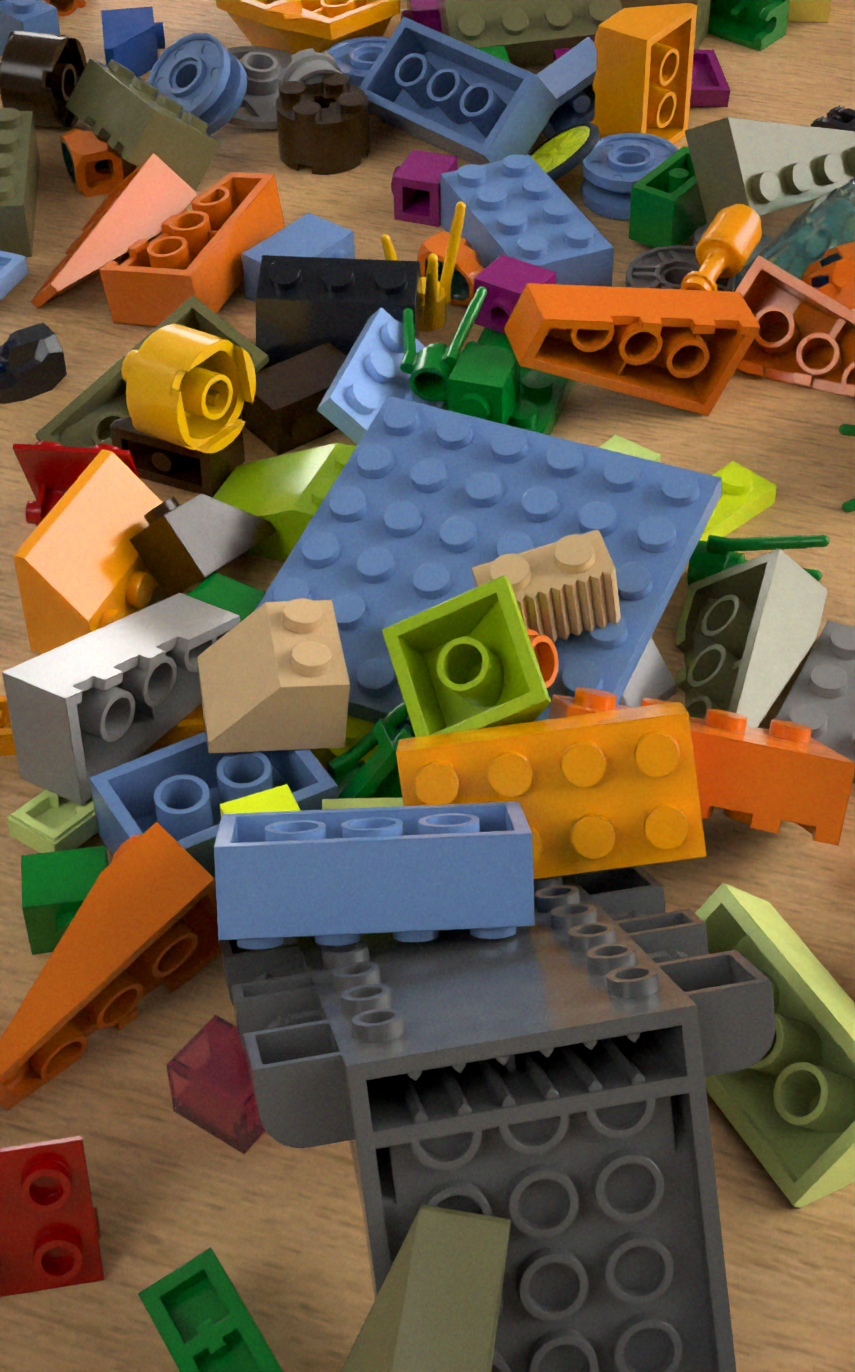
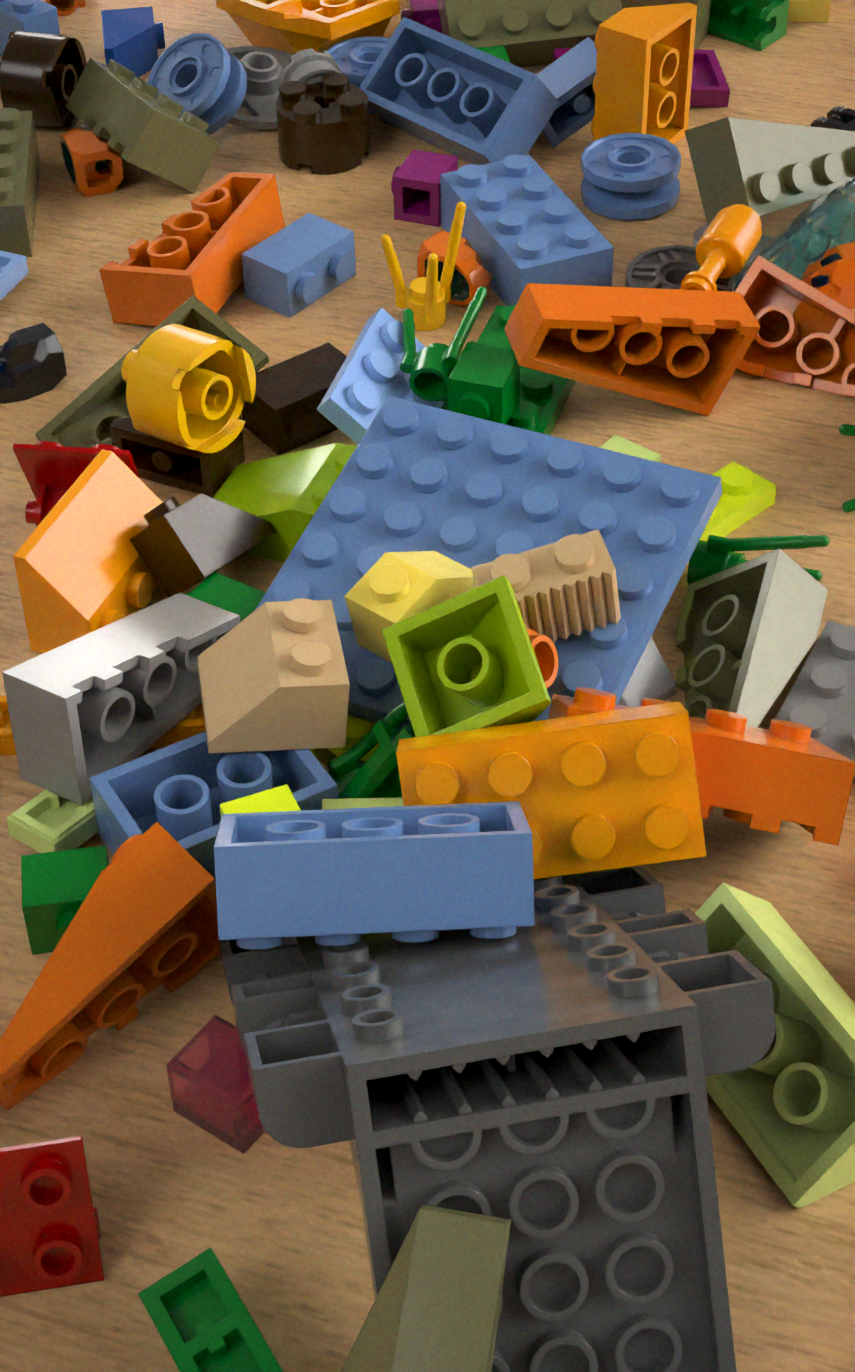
(124, 217): orange wedge -> none
(329, 300): black slope -> none
(399, 588): none -> light yellow slope
(504, 285): magenta brick -> none
(566, 149): wheel -> none
(666, 203): green brick -> none

